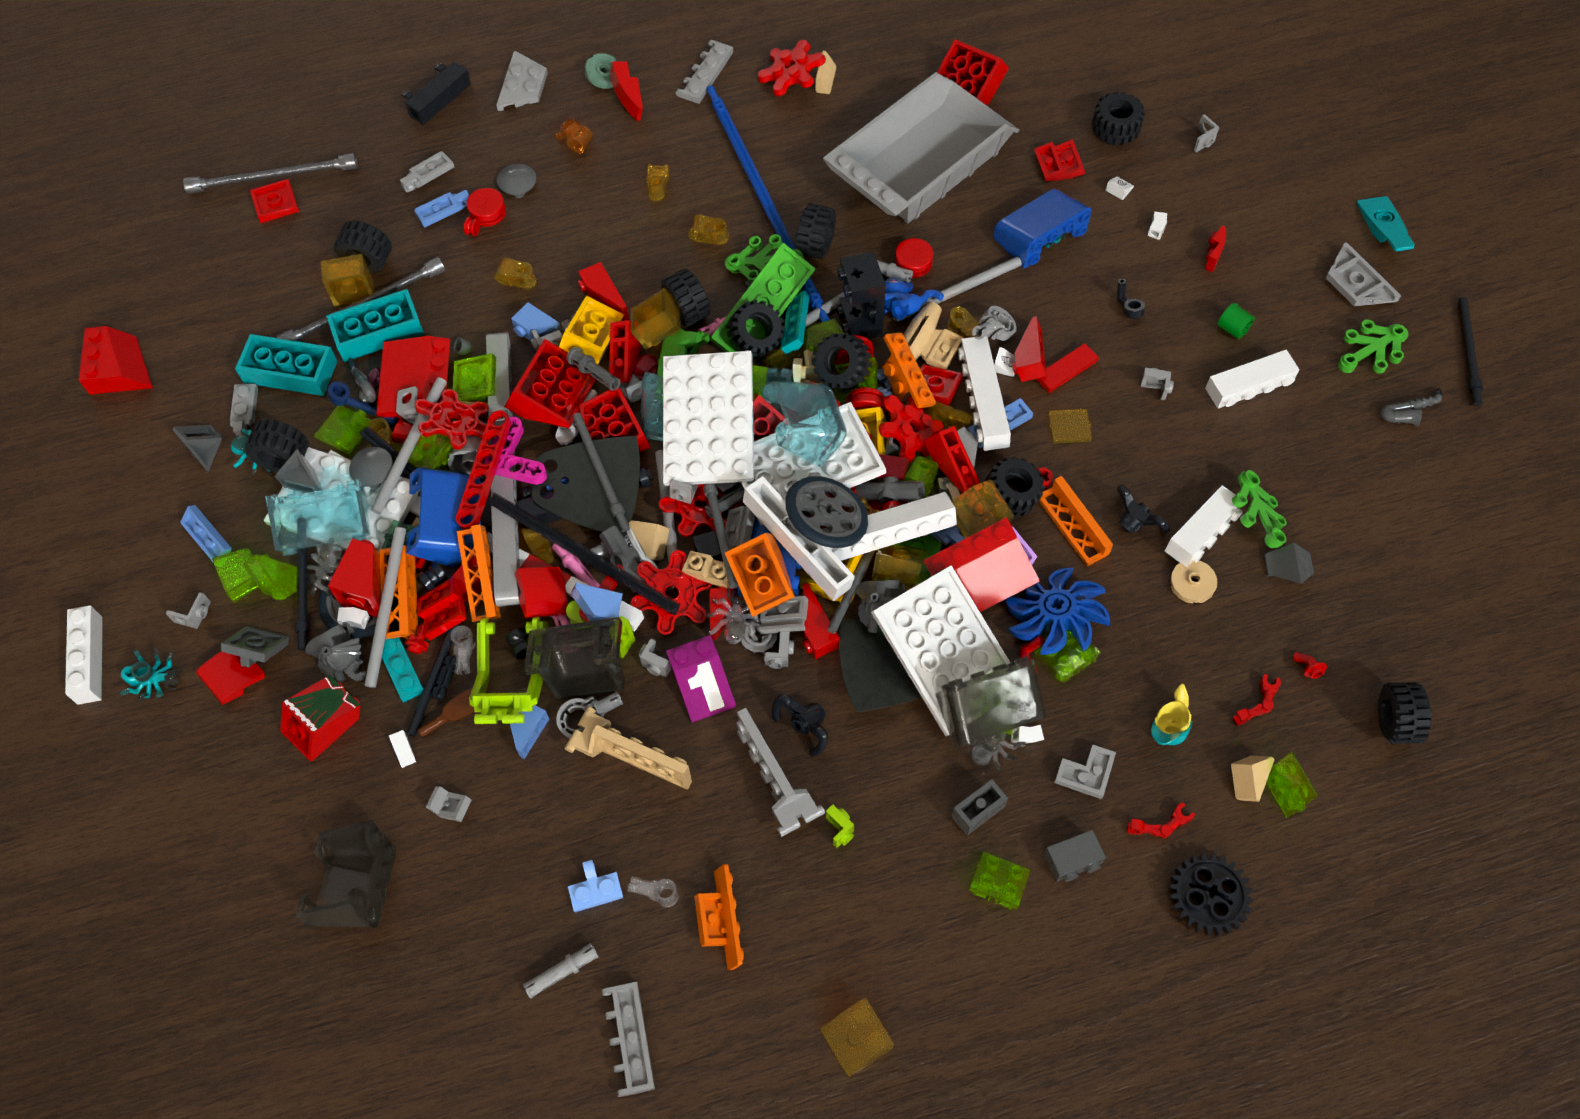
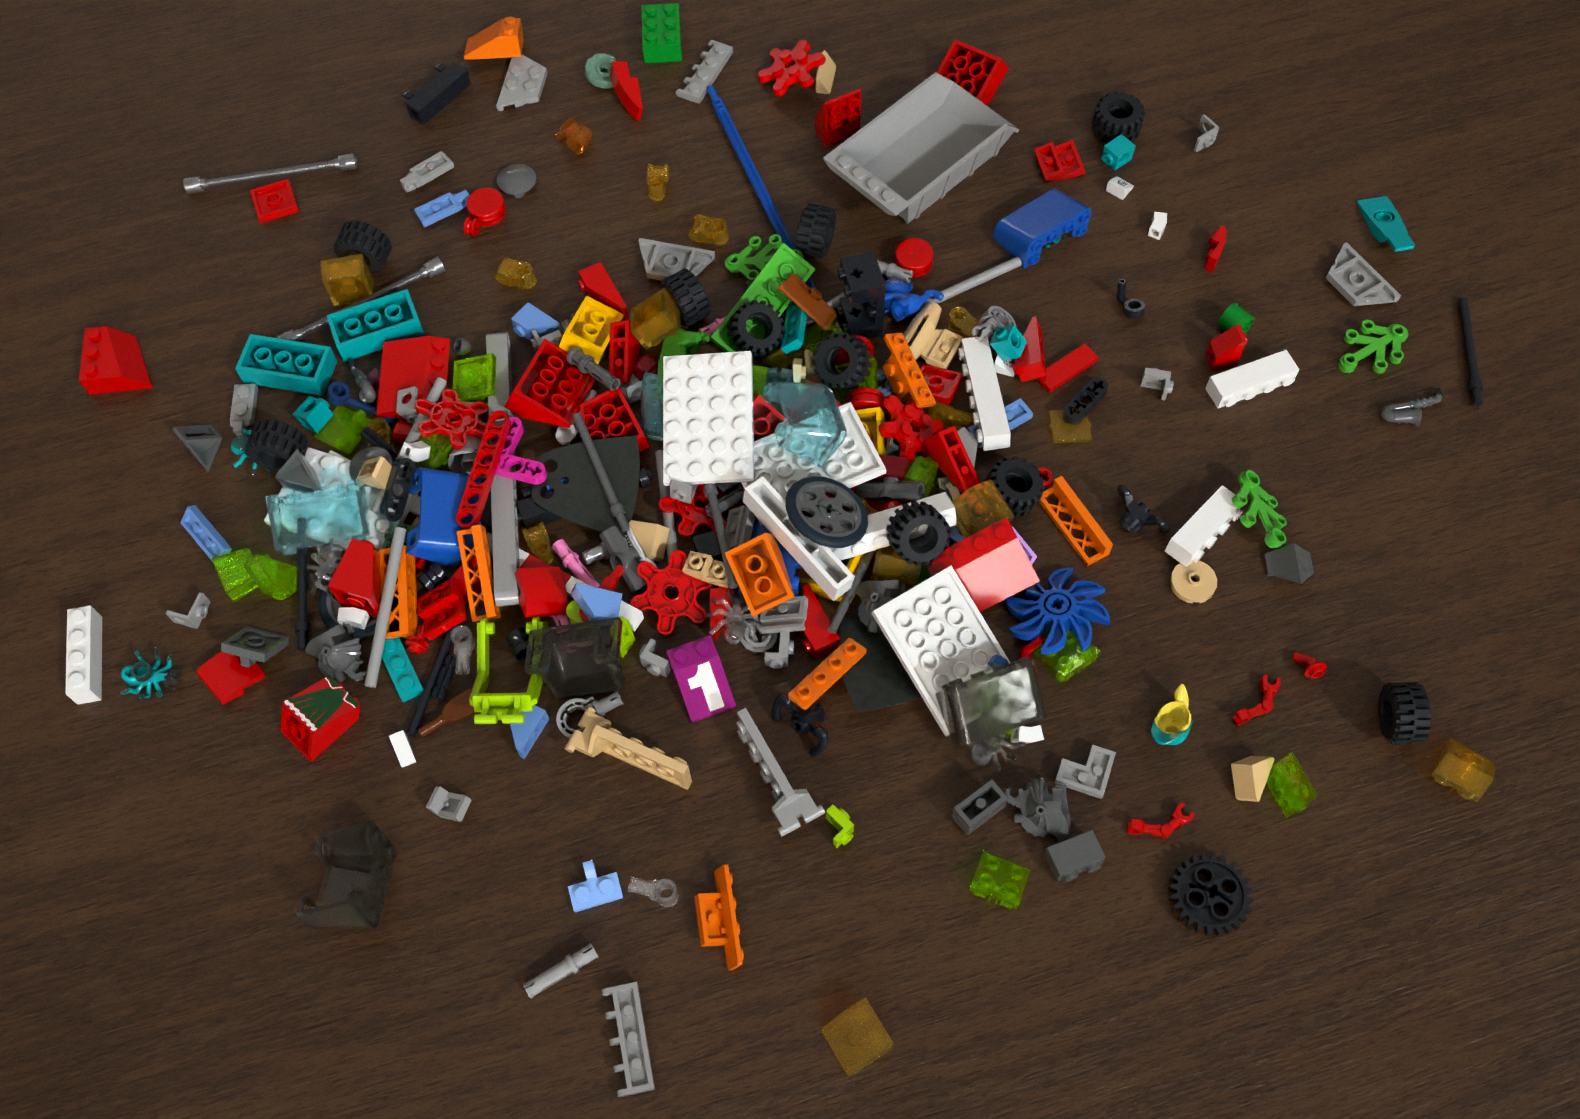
(313, 414): none -> teal brick
(375, 472): none -> tan slope
(406, 485): none -> black beam
(415, 451): none -> white piece
(499, 40): none -> orange slope
(584, 554): black axle -> none
(661, 33): none -> green brick
(665, 259): none -> light grey wing
(809, 301): none -> dark orange door
(827, 673): none -> orange bracket
(839, 118): none -> red slope
(930, 544): none -> black tyre
(997, 660): none -> blue piece
(1008, 342): none -> teal brick
(1042, 810): none -> dark grey helmet
(1085, 409): none -> black beam
(1118, 152): none -> teal brick
(1226, 348): none -> red slope
(1463, 770): none -> clear yellow slope

